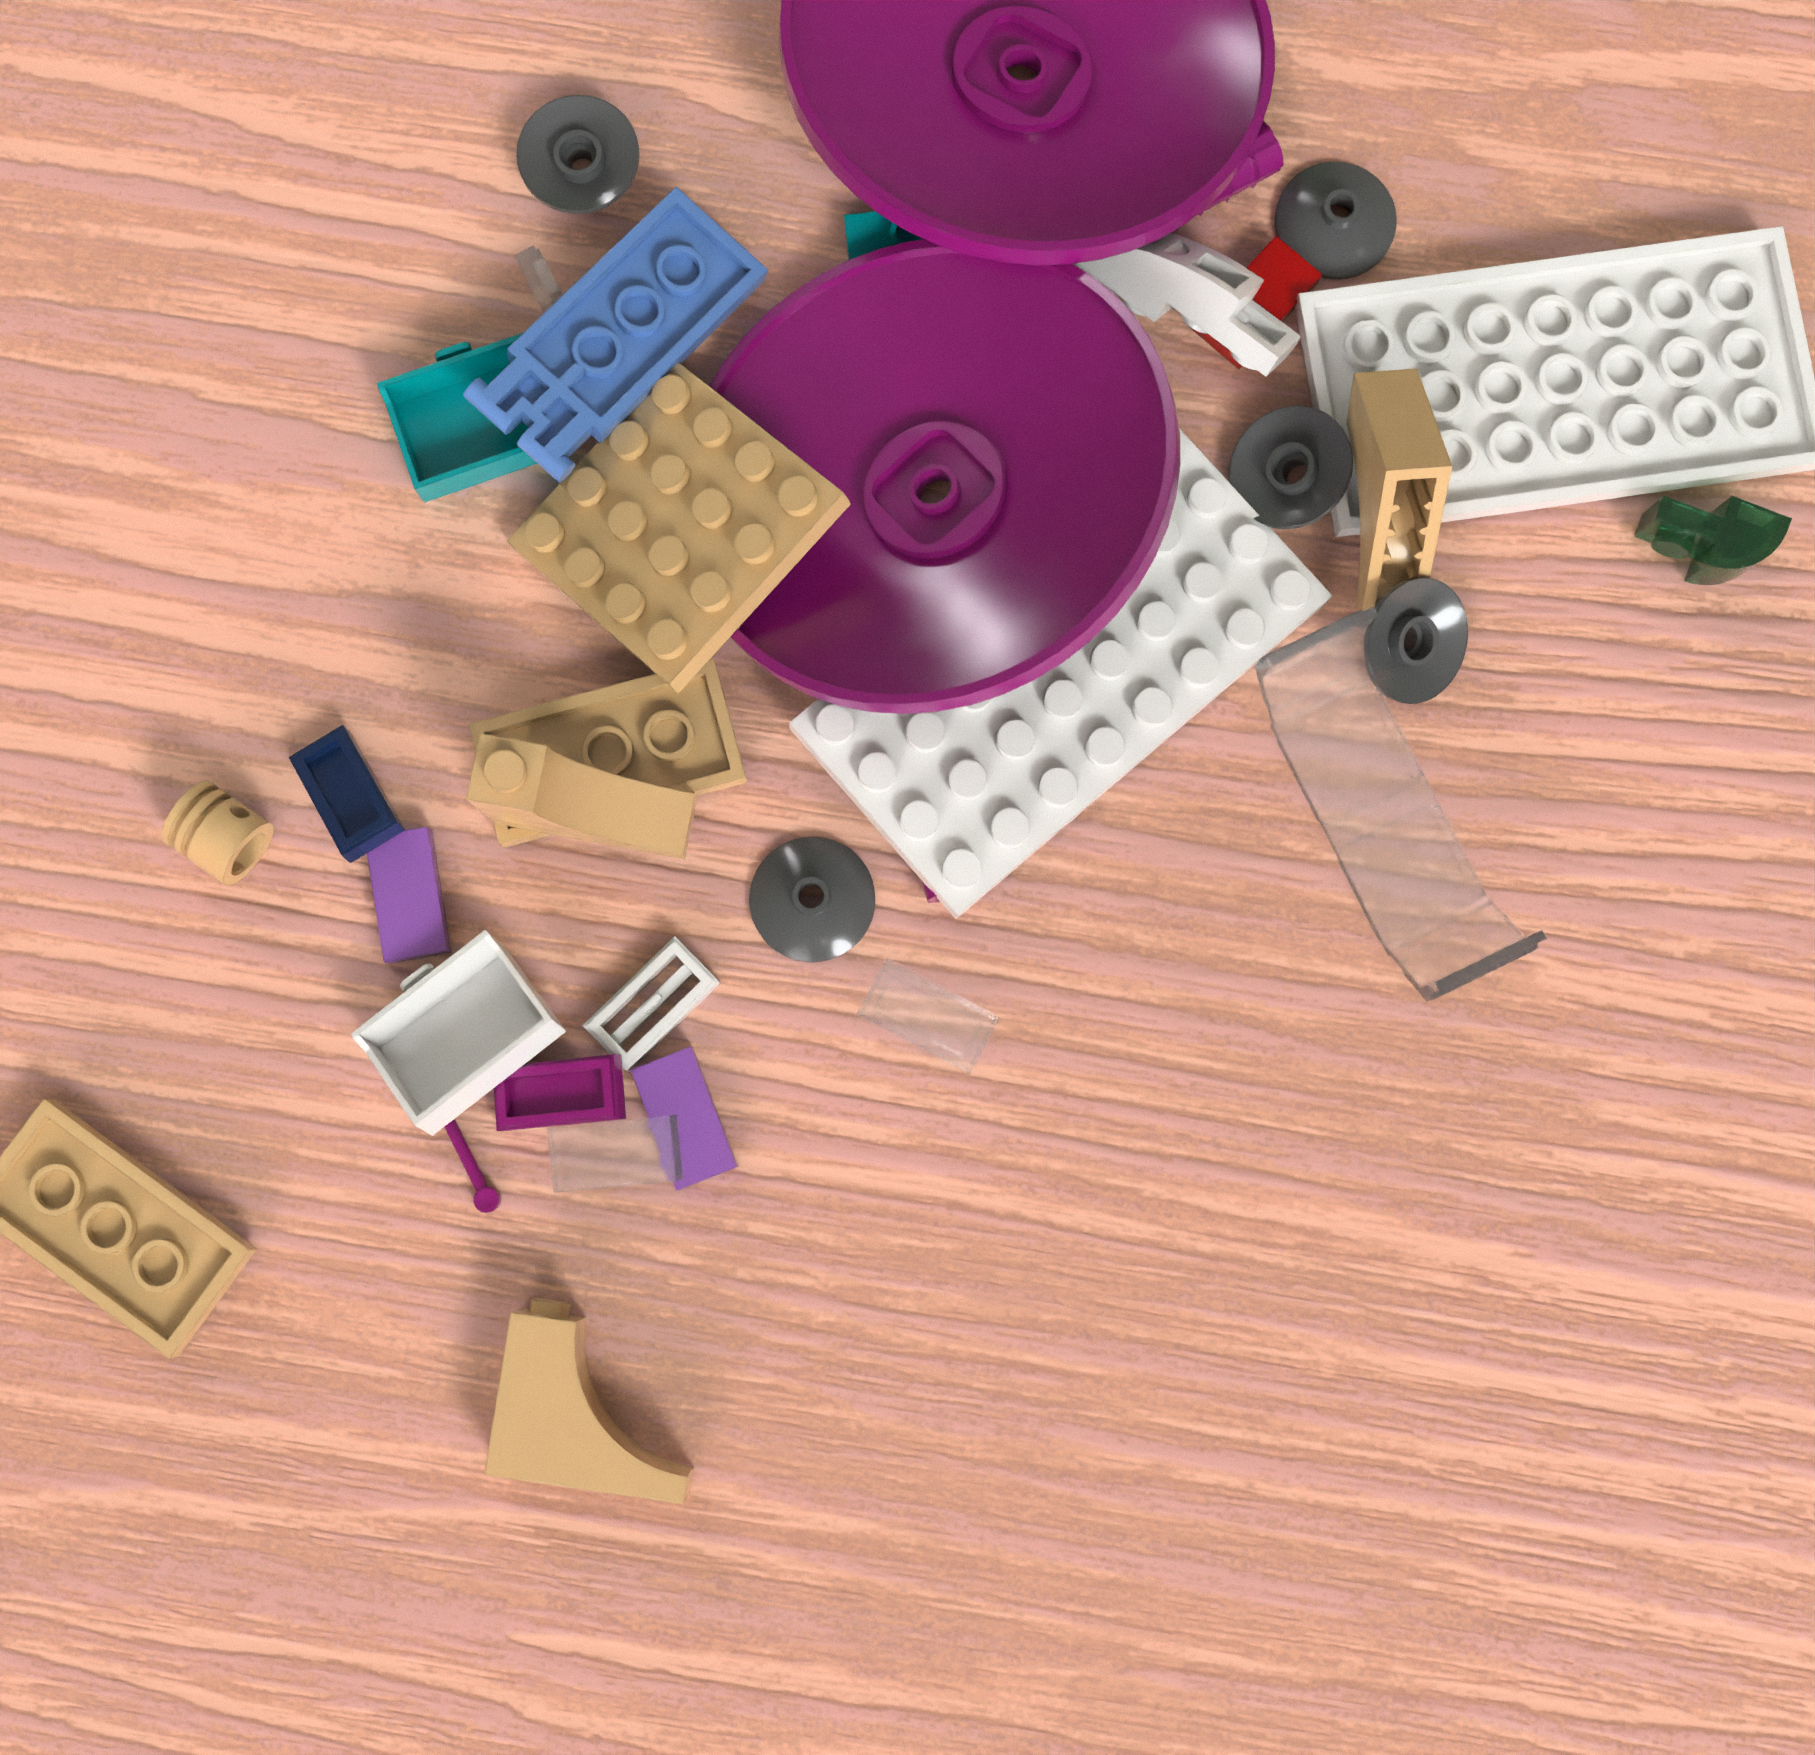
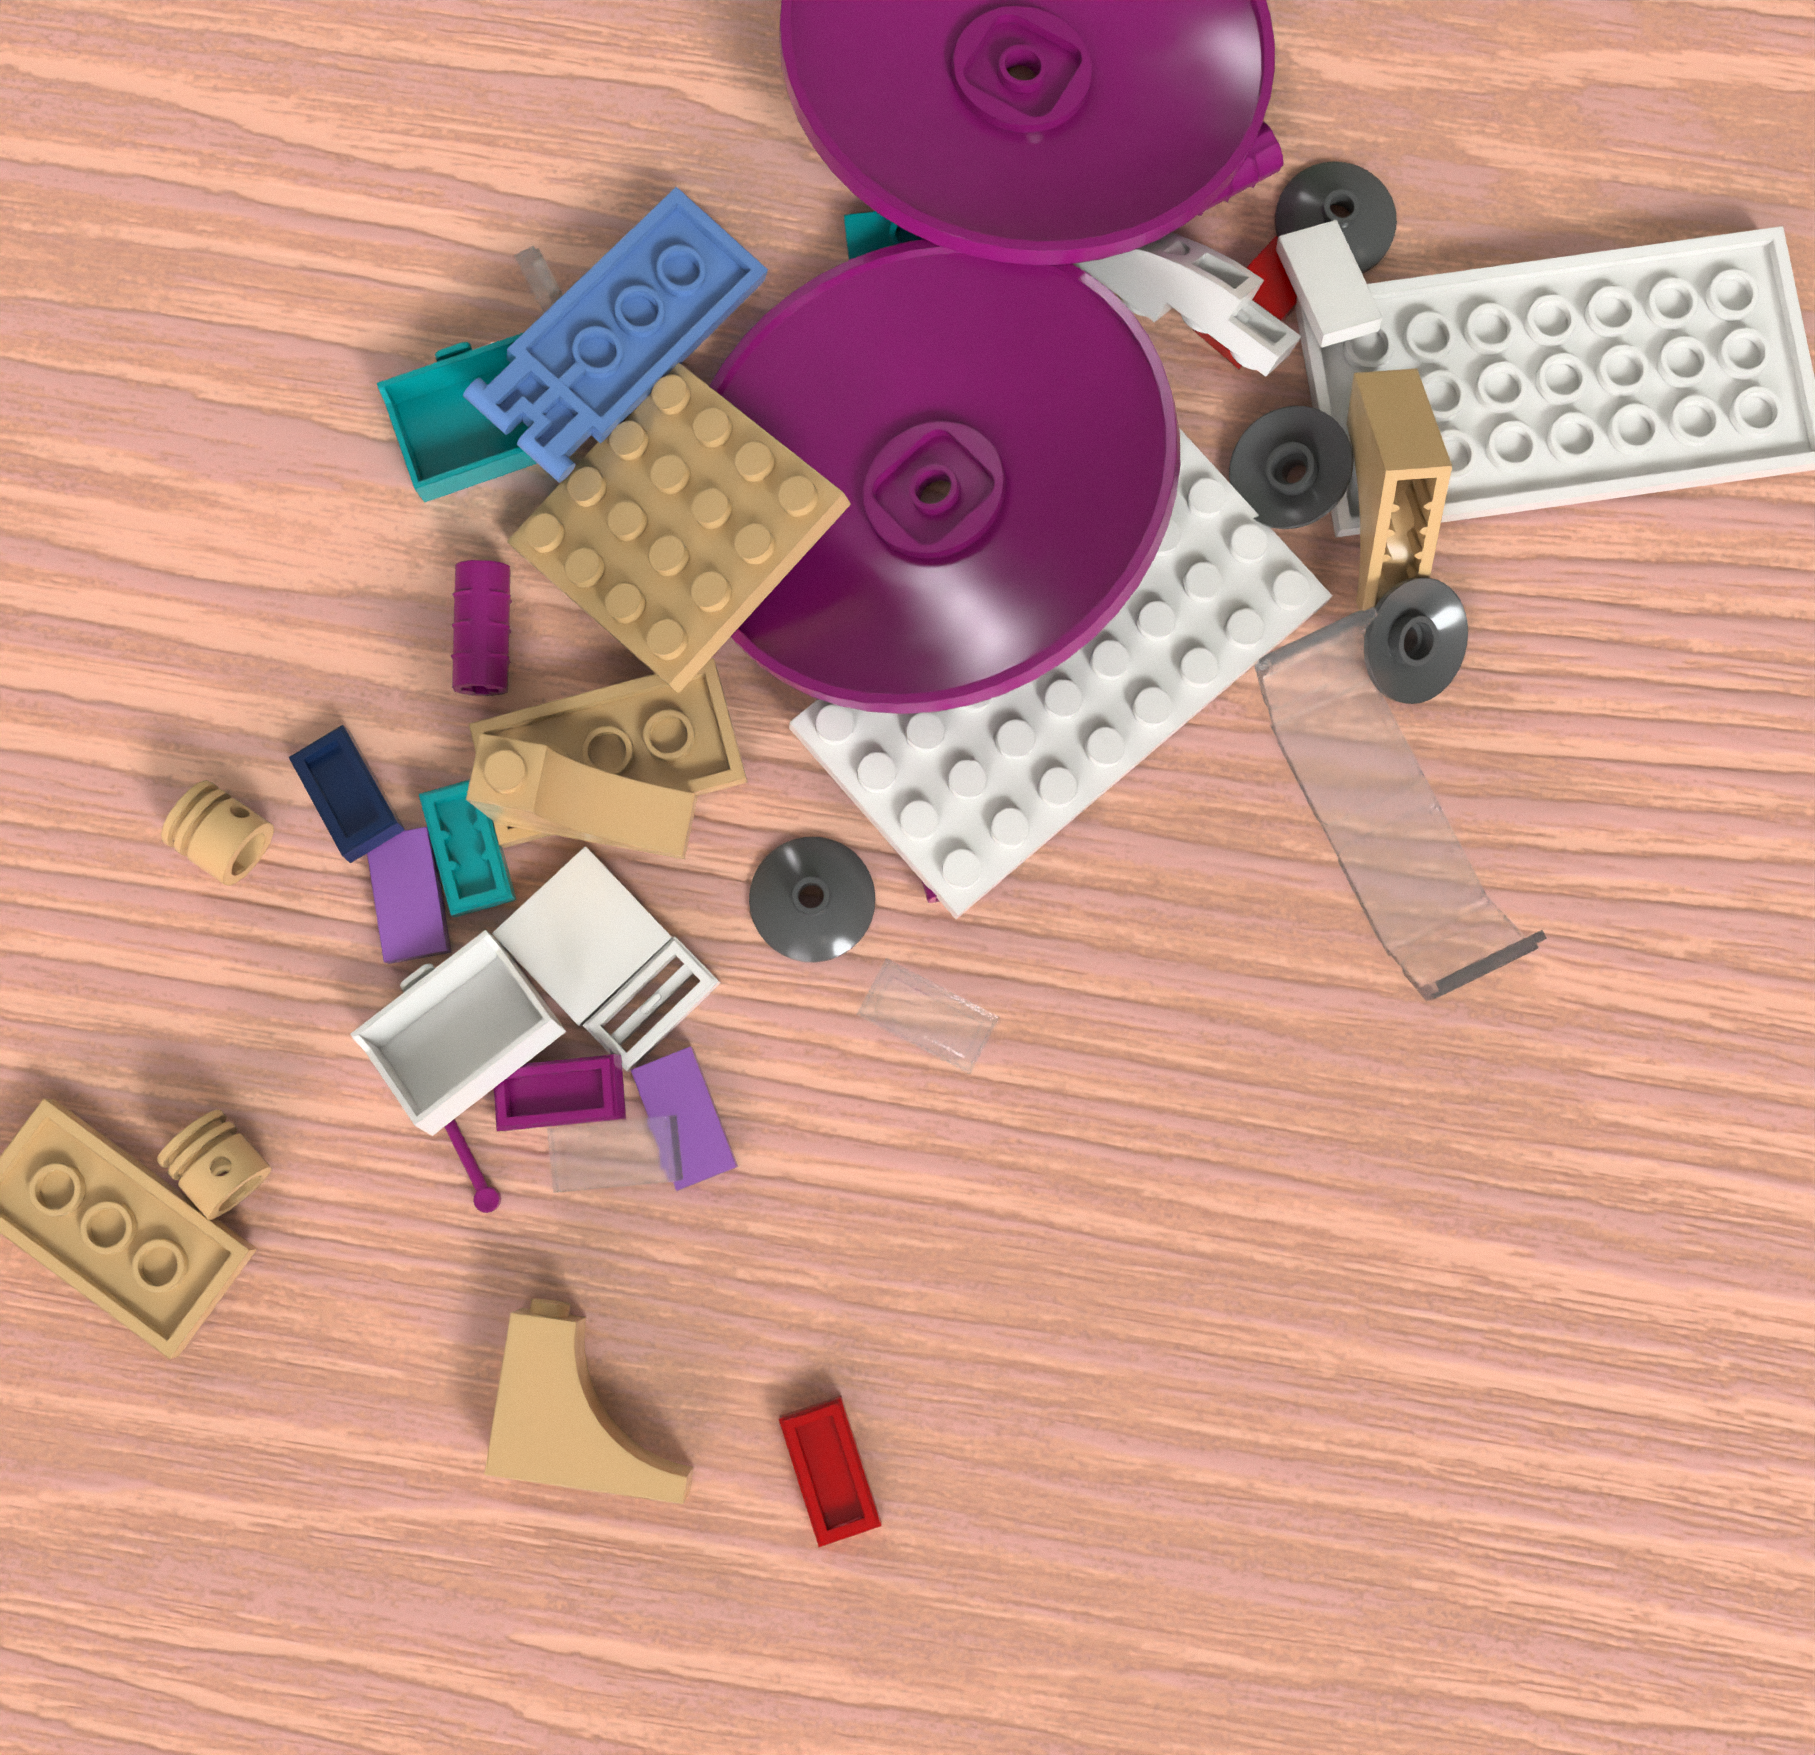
(205, 1152): none -> tan piece
(466, 851): none -> teal plate
(481, 628): none -> magenta axle
(574, 130): dark grey dish -> none
(582, 936): none -> white tile
(830, 1471): none -> red tile
(1328, 283): none -> white tile
(1718, 542): clear green brick -> none

